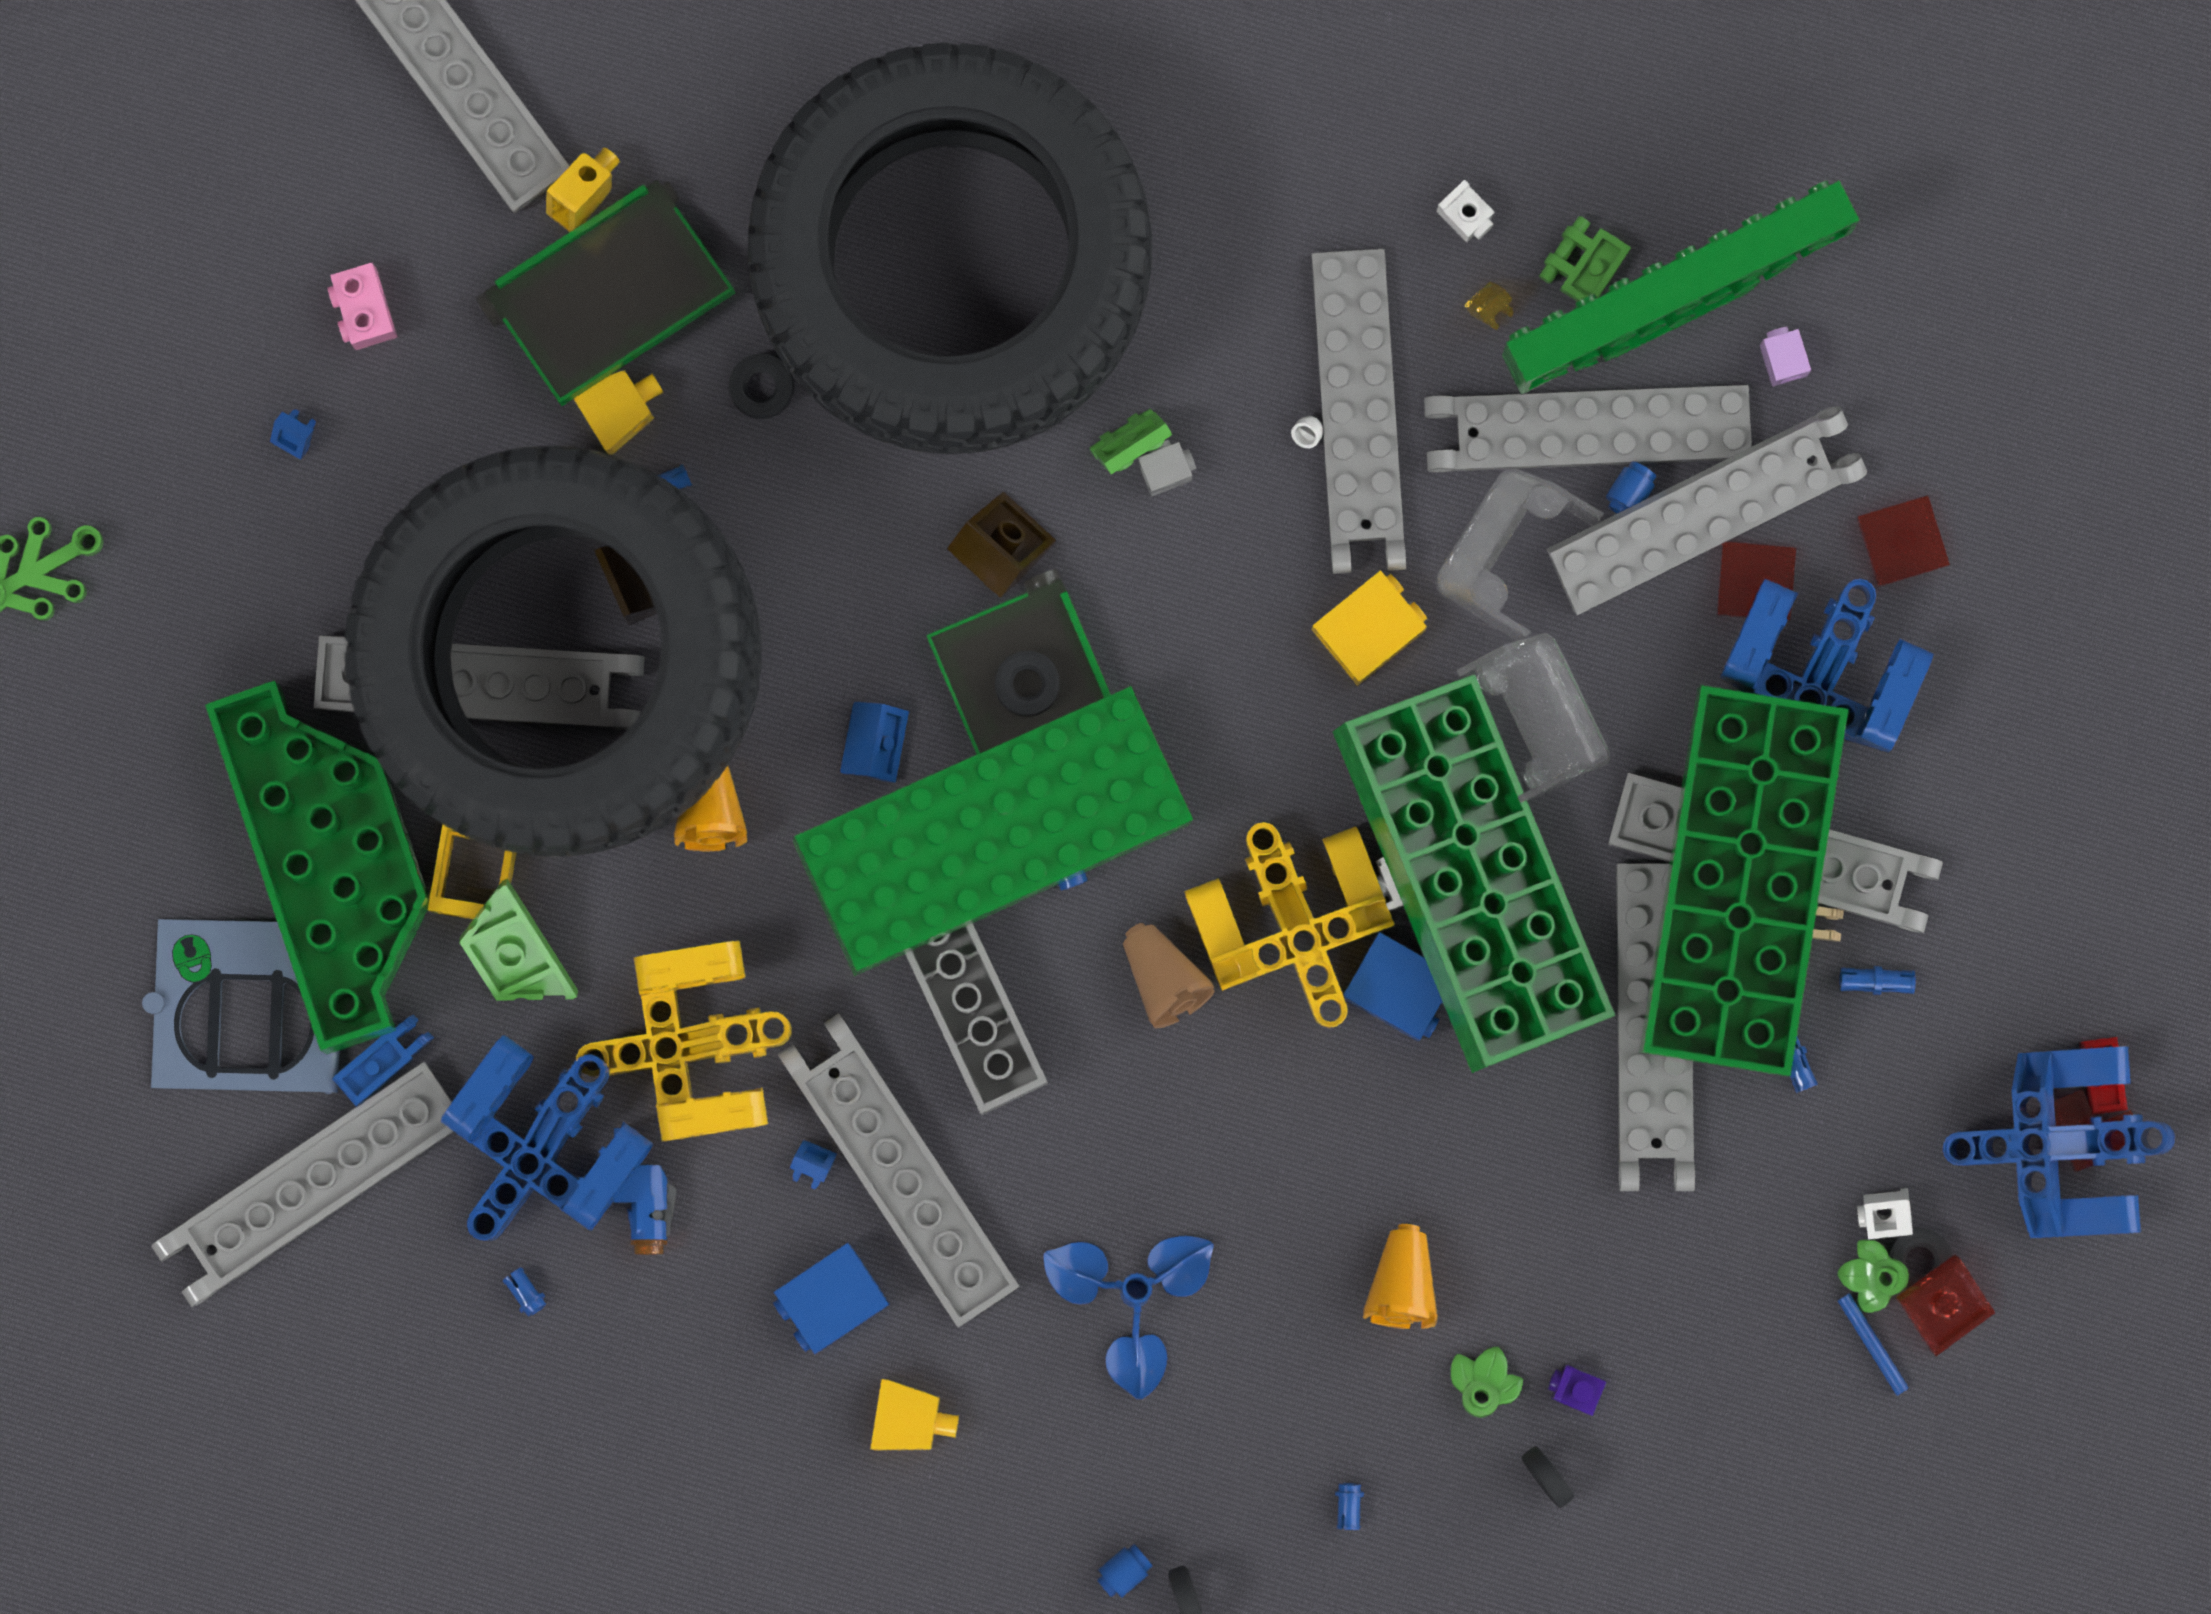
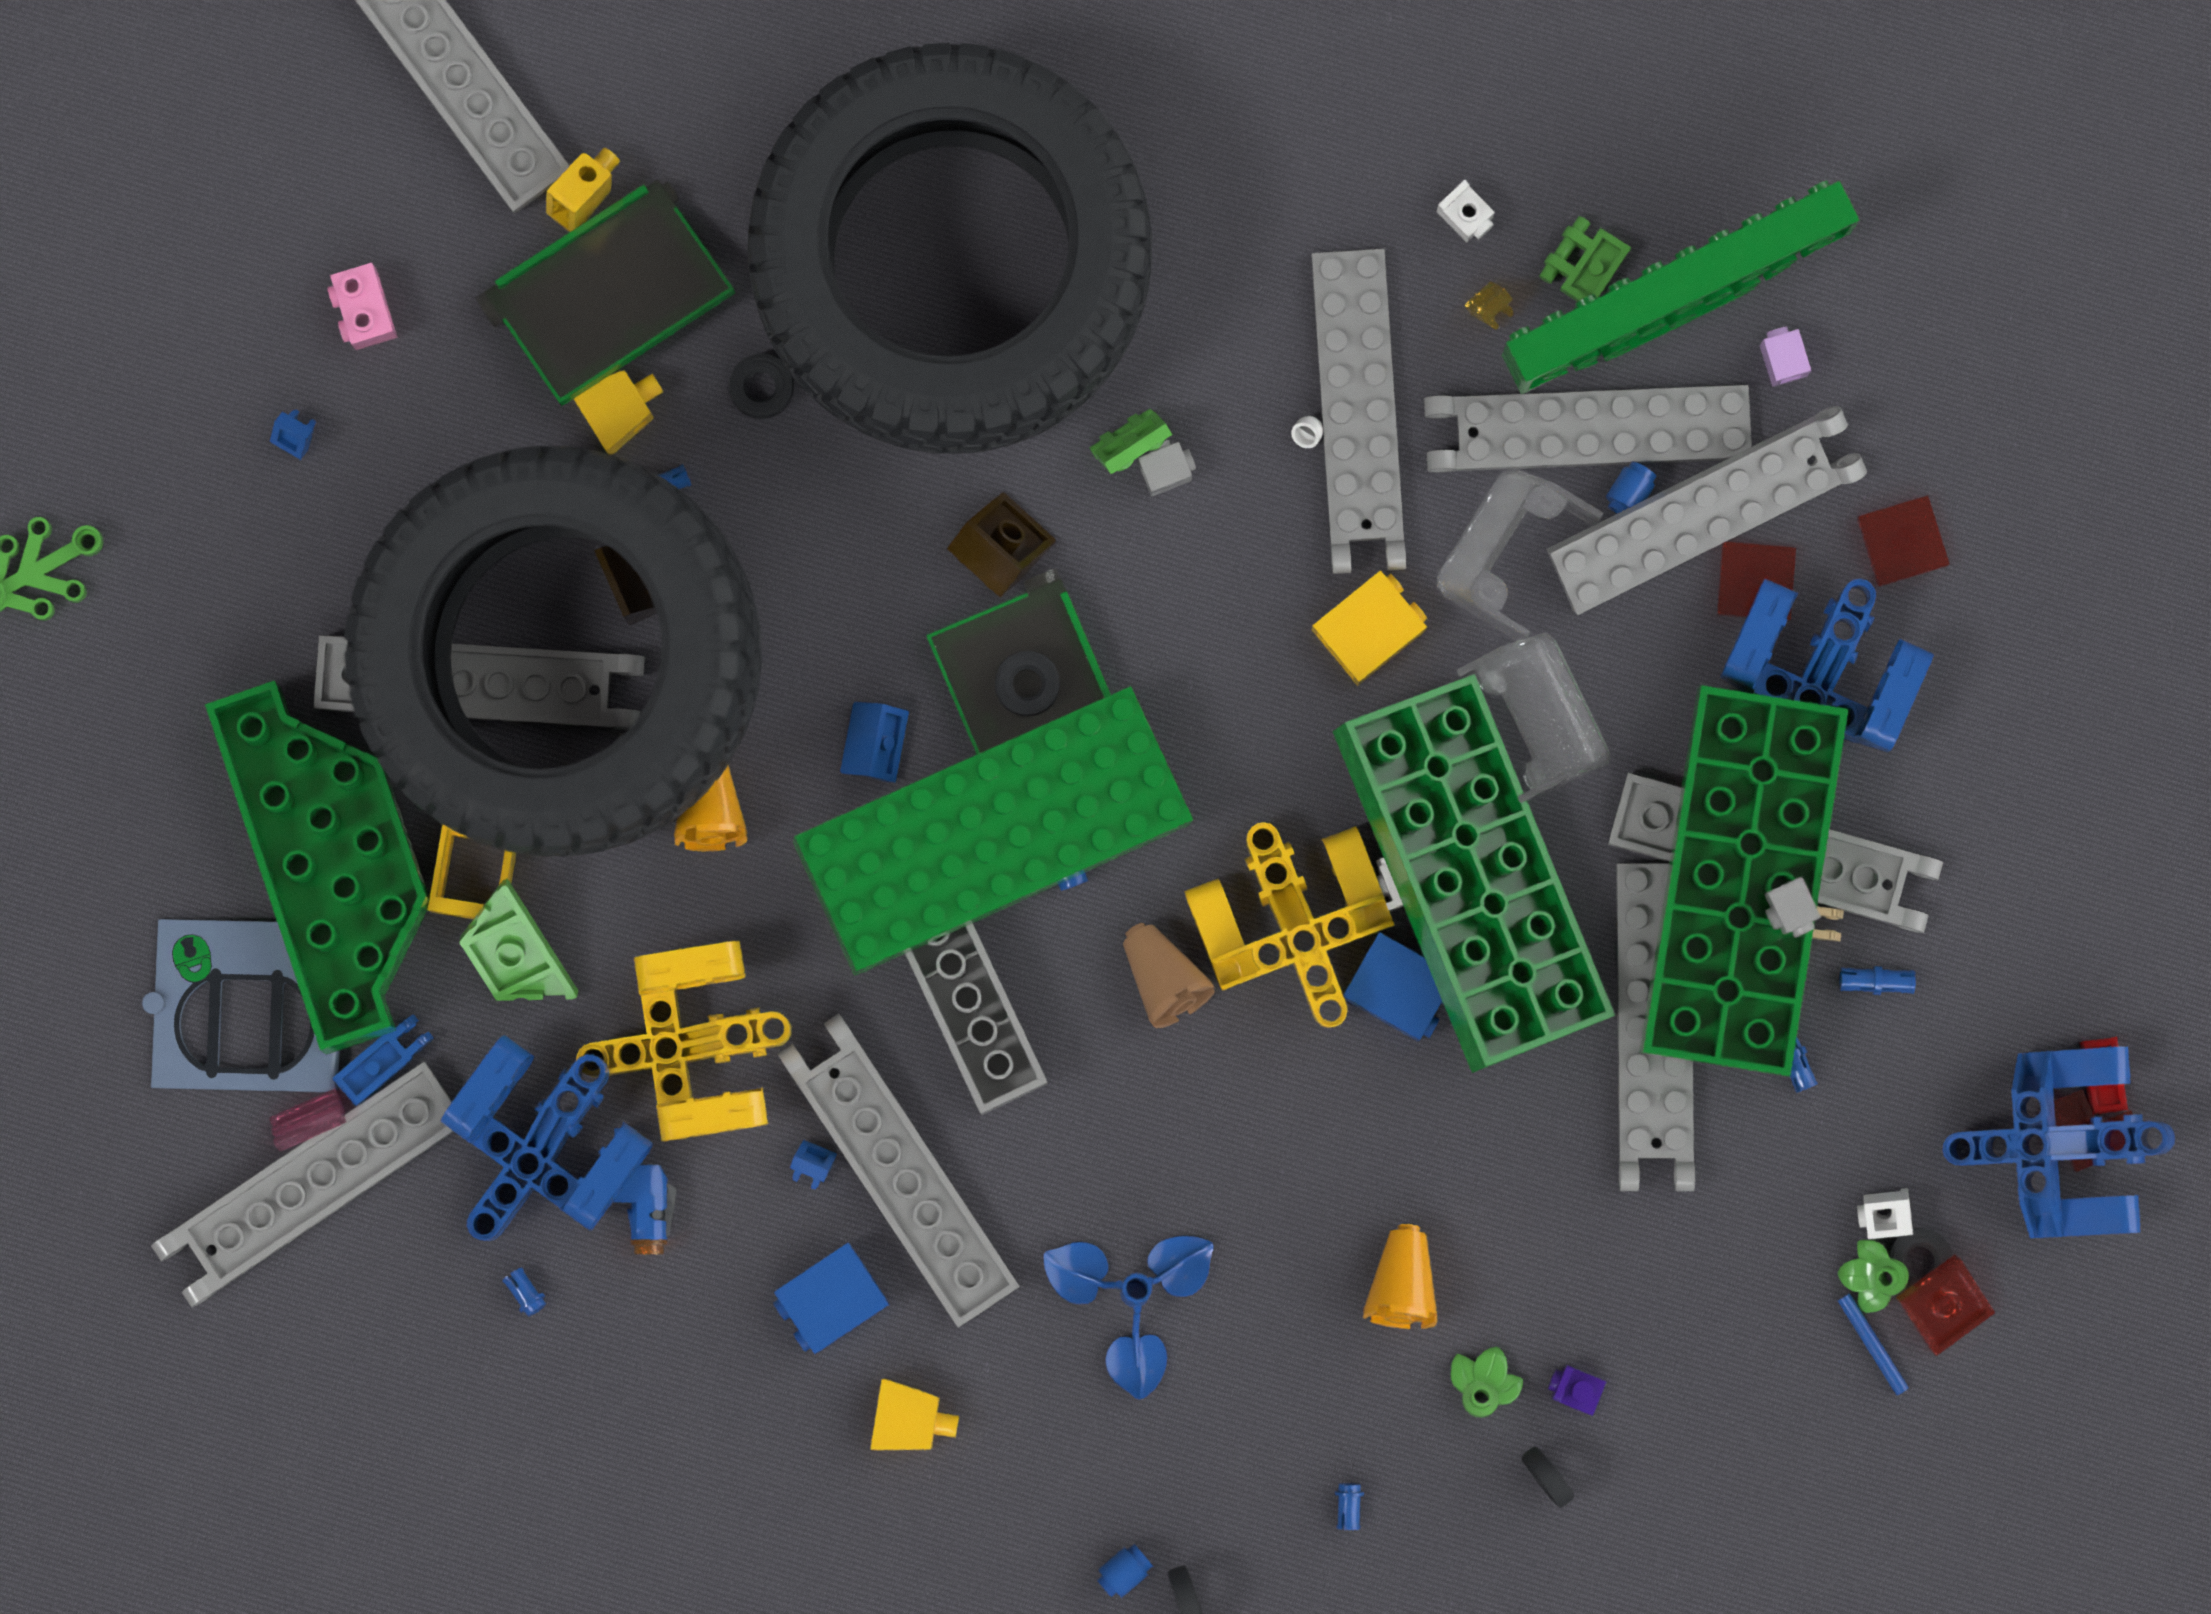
(306, 1116): none -> clear pink tile
(1792, 908): none -> light grey brick

